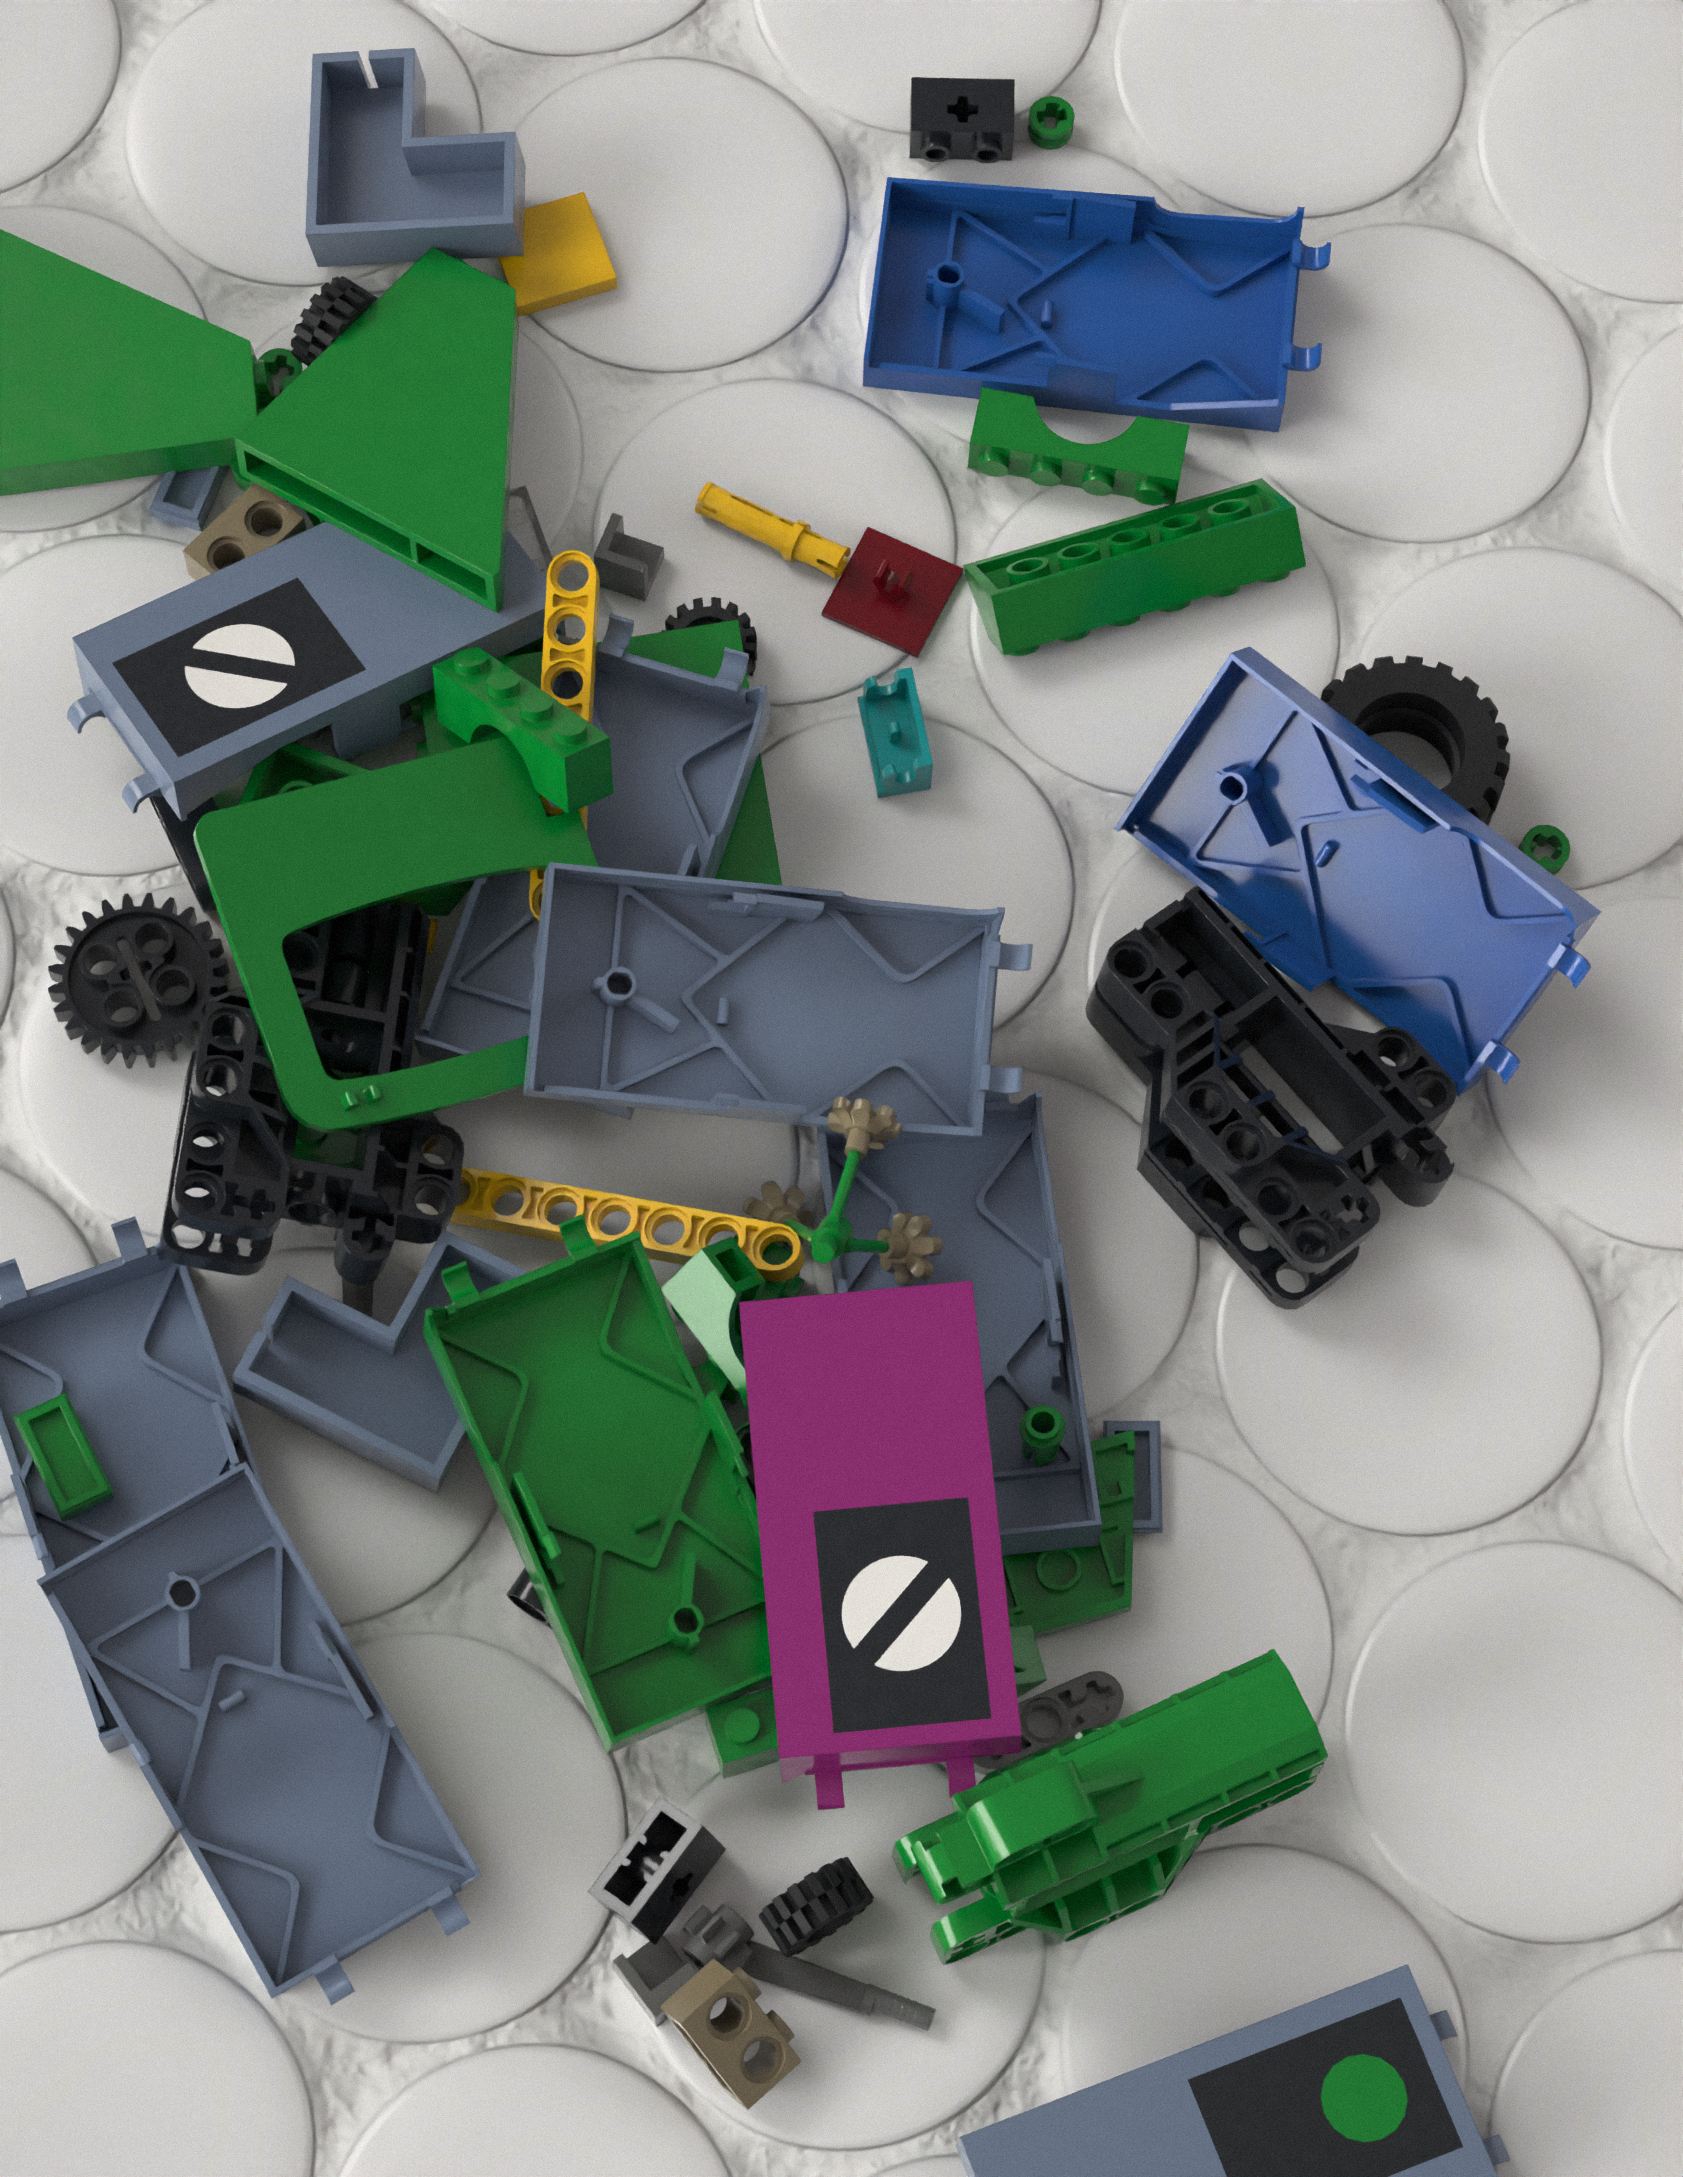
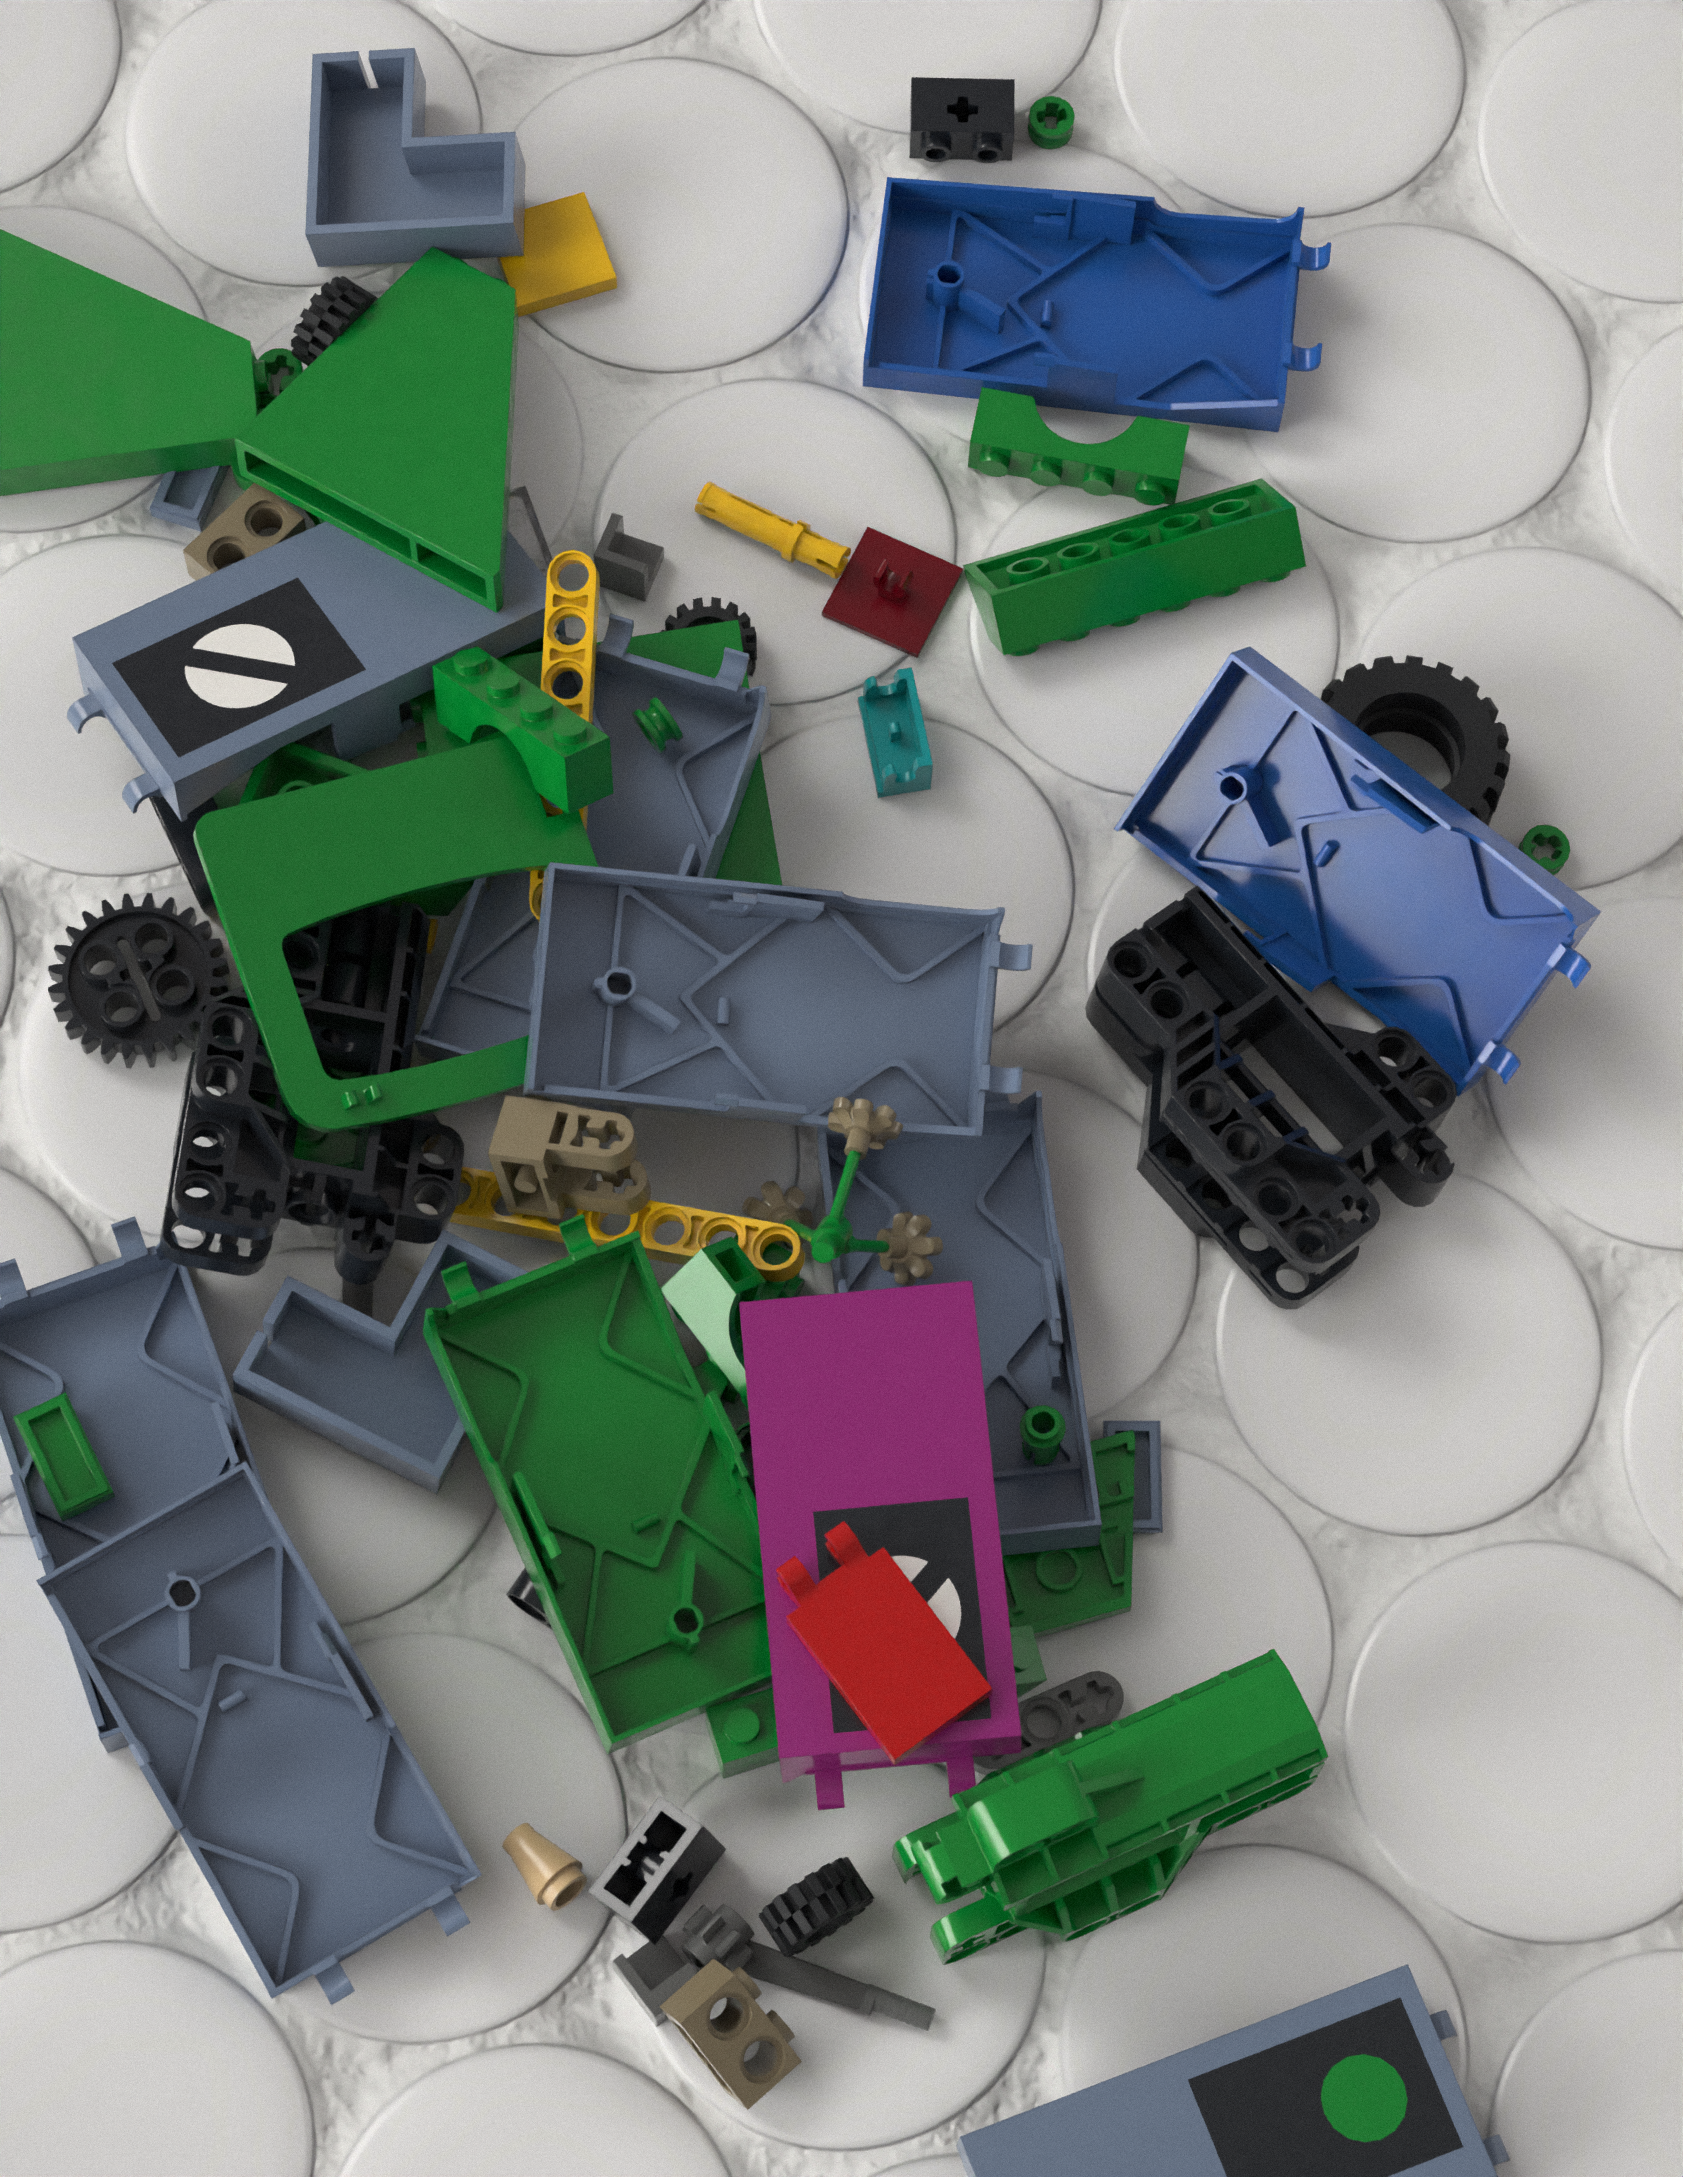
(547, 1169): none -> dark tan brick
(547, 1869): none -> tan cone
(657, 725): none -> green bush
(881, 1645): none -> red tile

